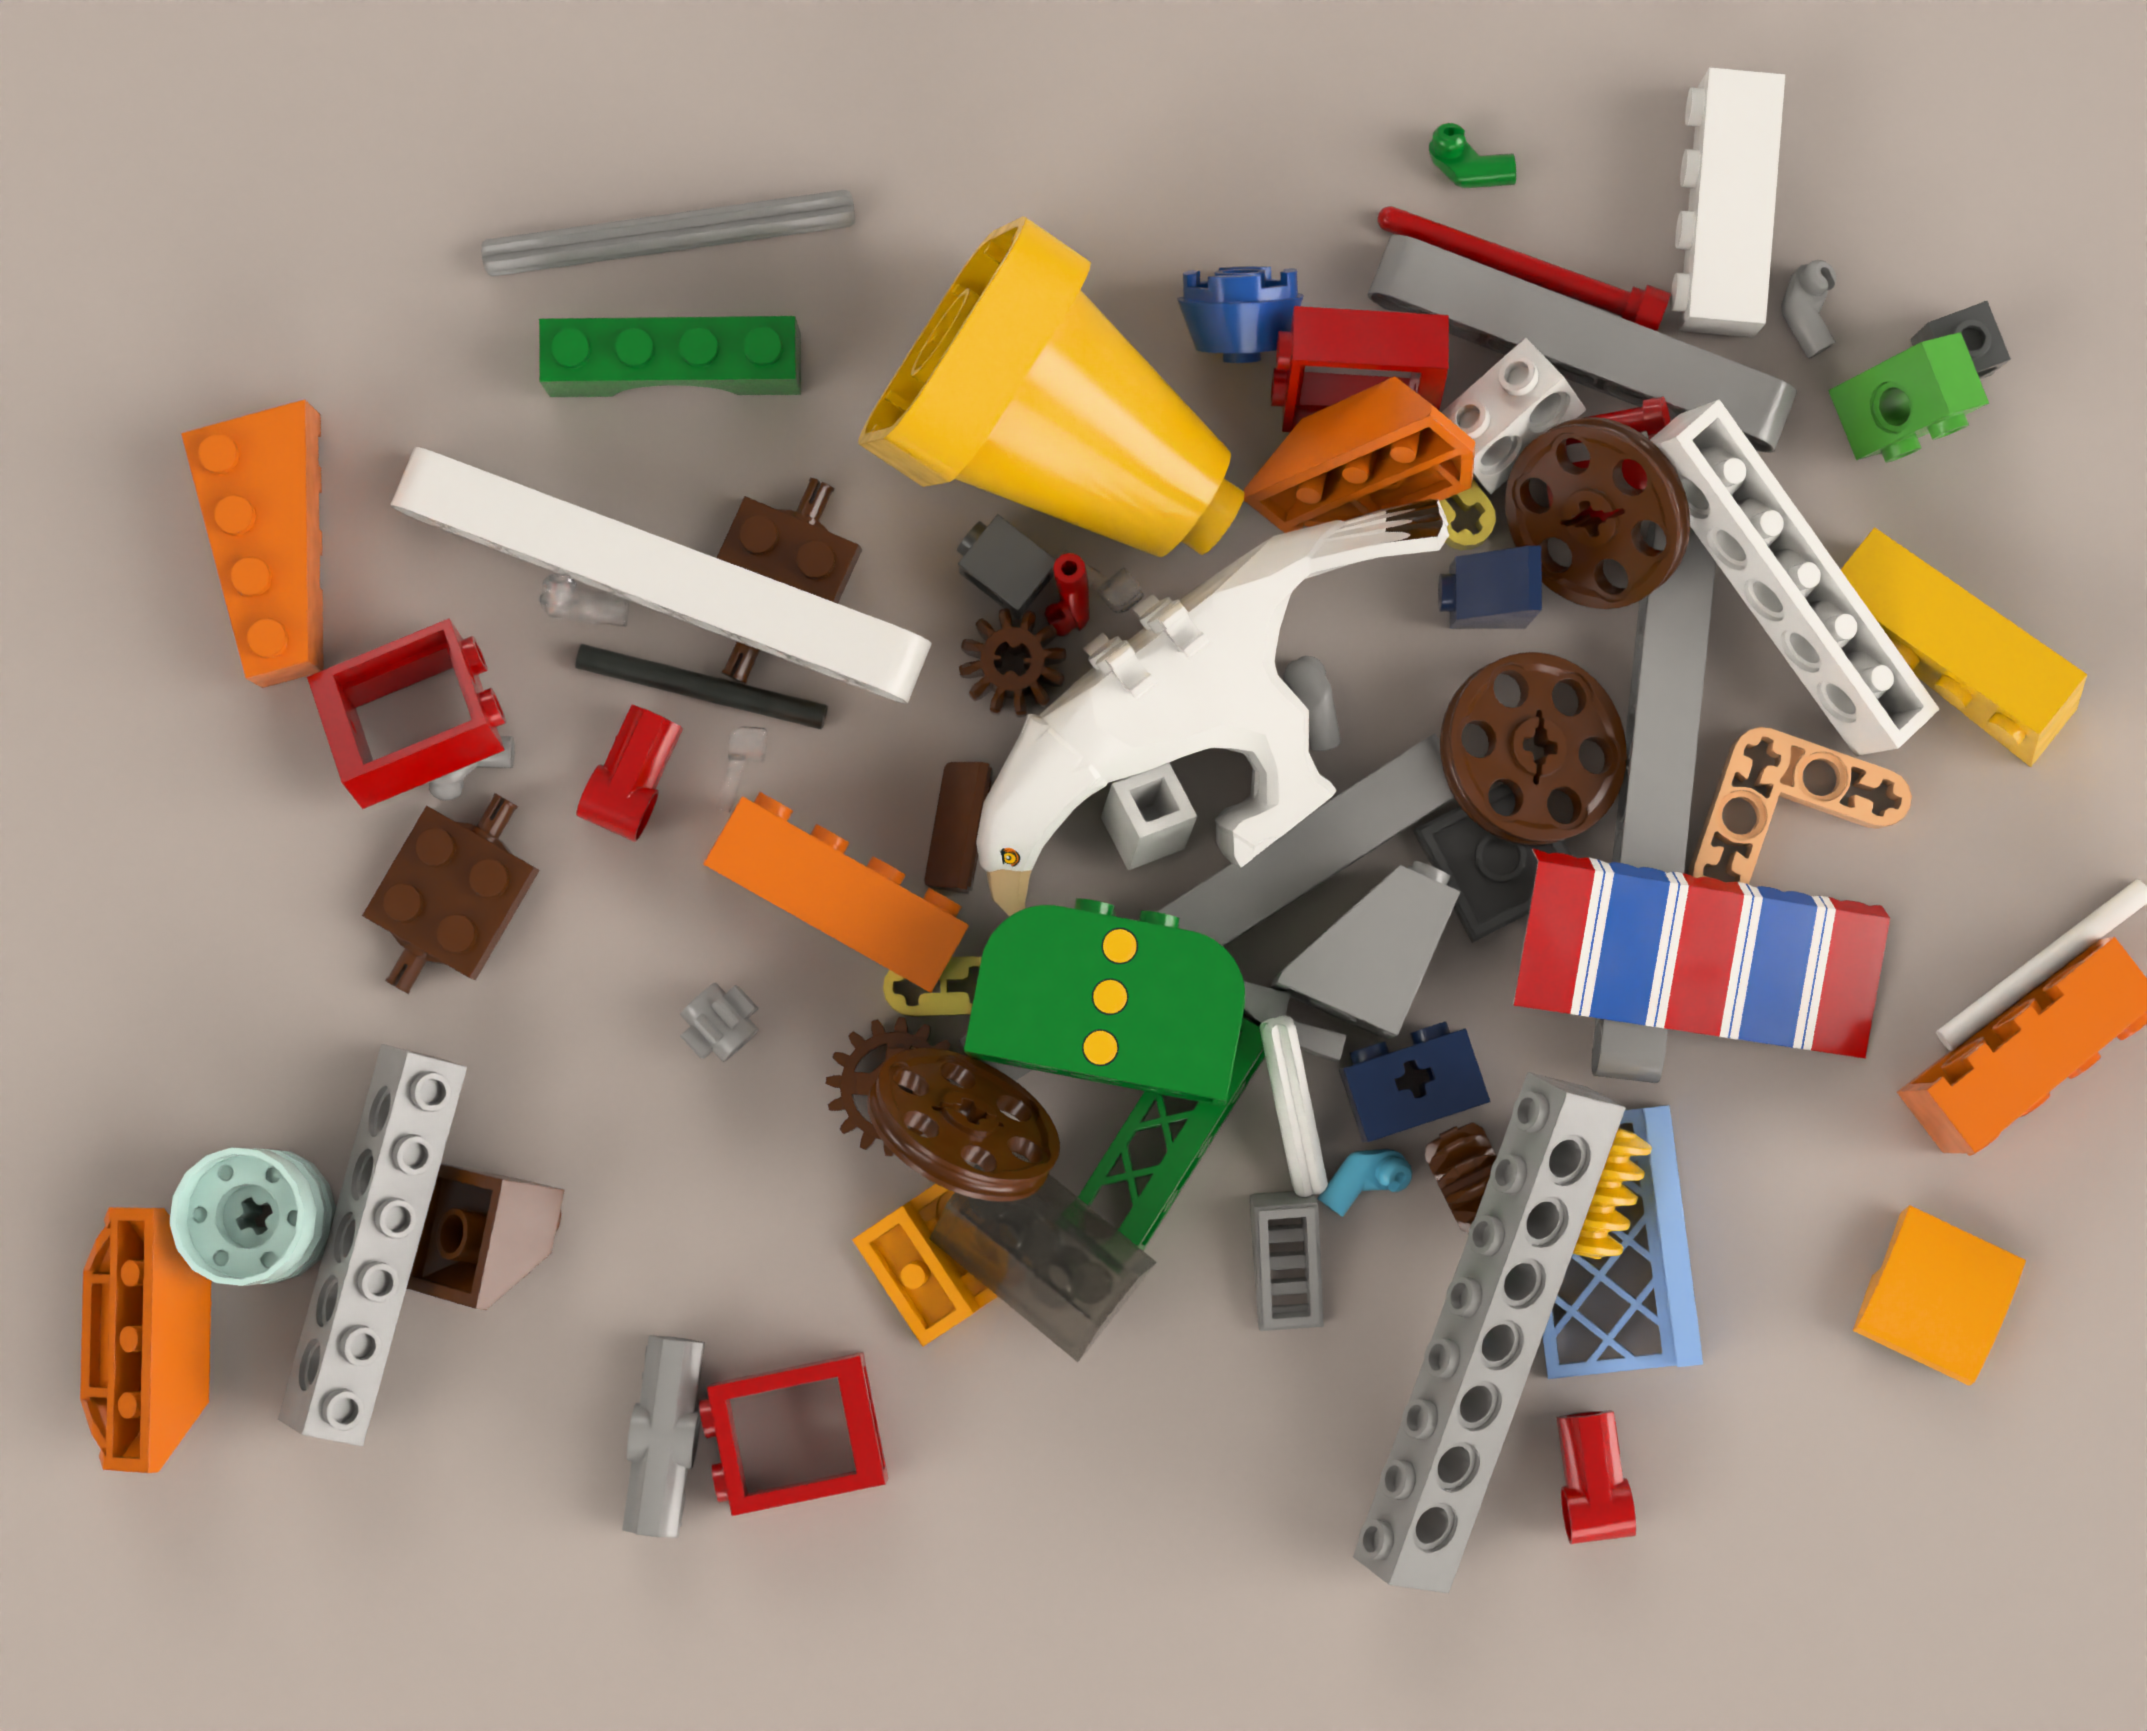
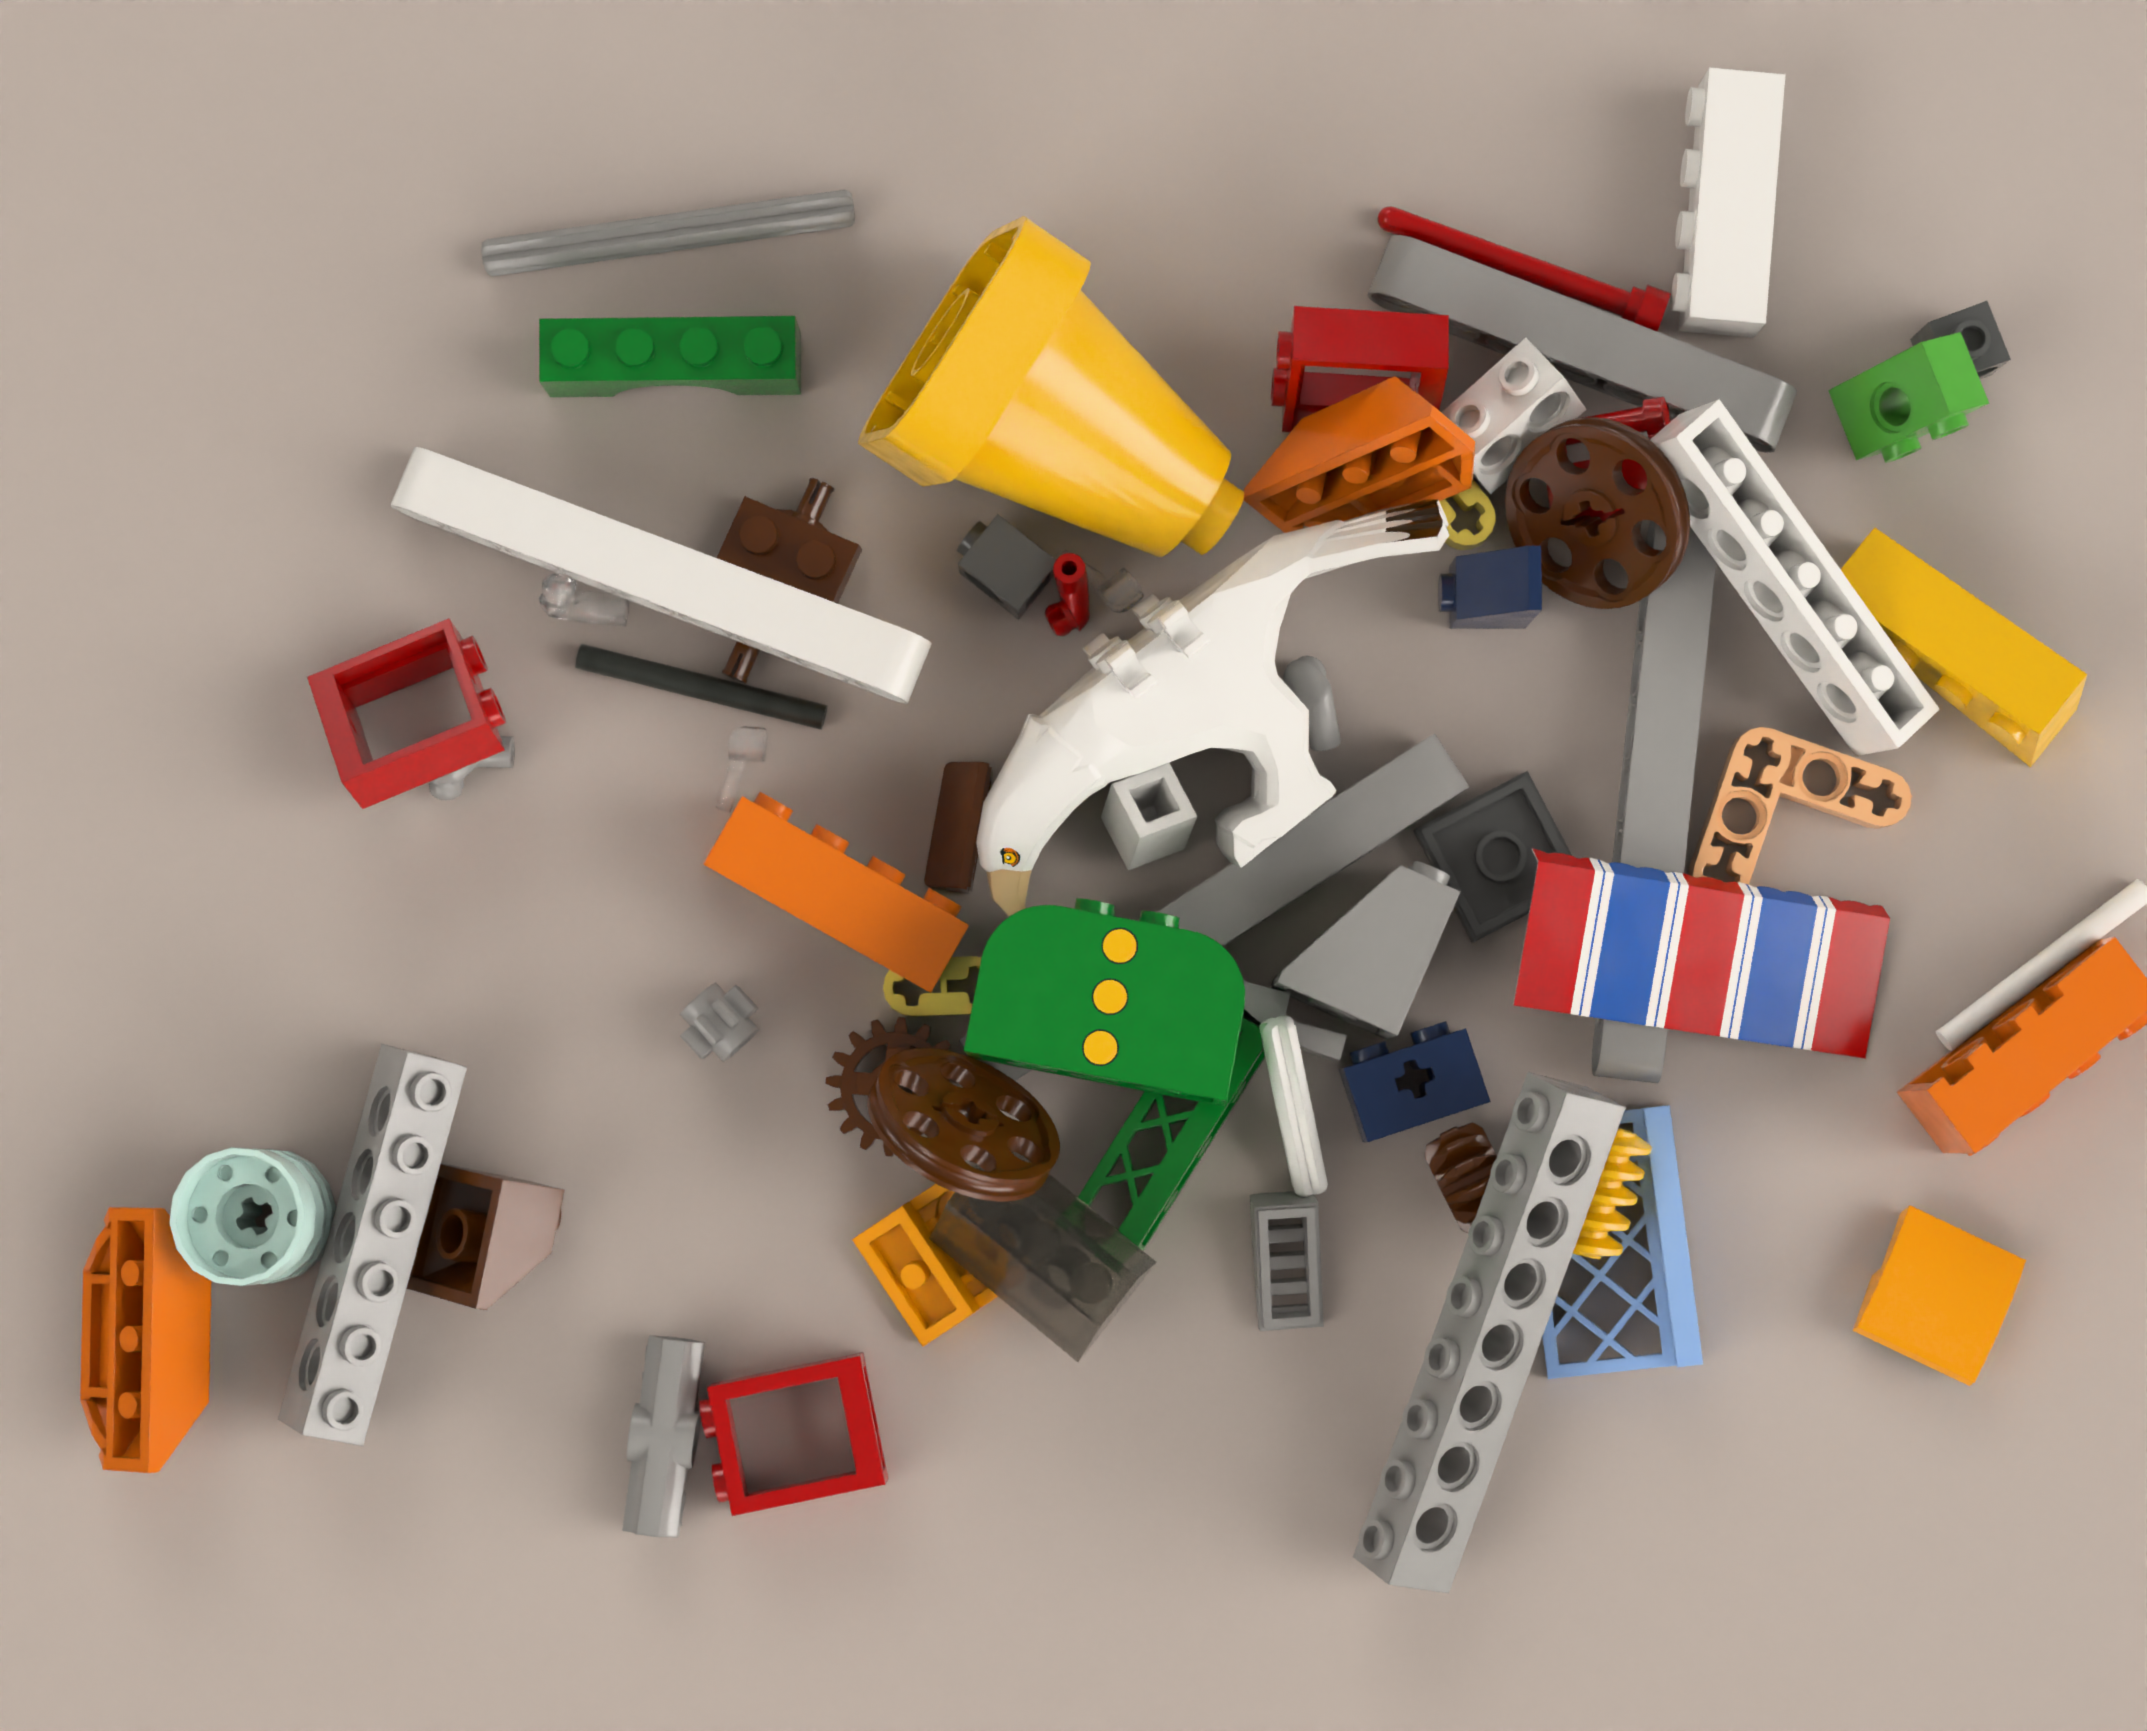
(262, 519): orange wedge -> none
(450, 893): reddish brown plate -> none
(624, 788): red piece -> none
(1015, 641): reddish brown gear -> none
(1239, 310): blue cone -> none
(1366, 1172): medium azure arm -> none
(1464, 165): green arm -> none
(1515, 767): reddish brown wedge -> none
(1596, 1496): red piece -> none
(1803, 306): light grey arm -> none

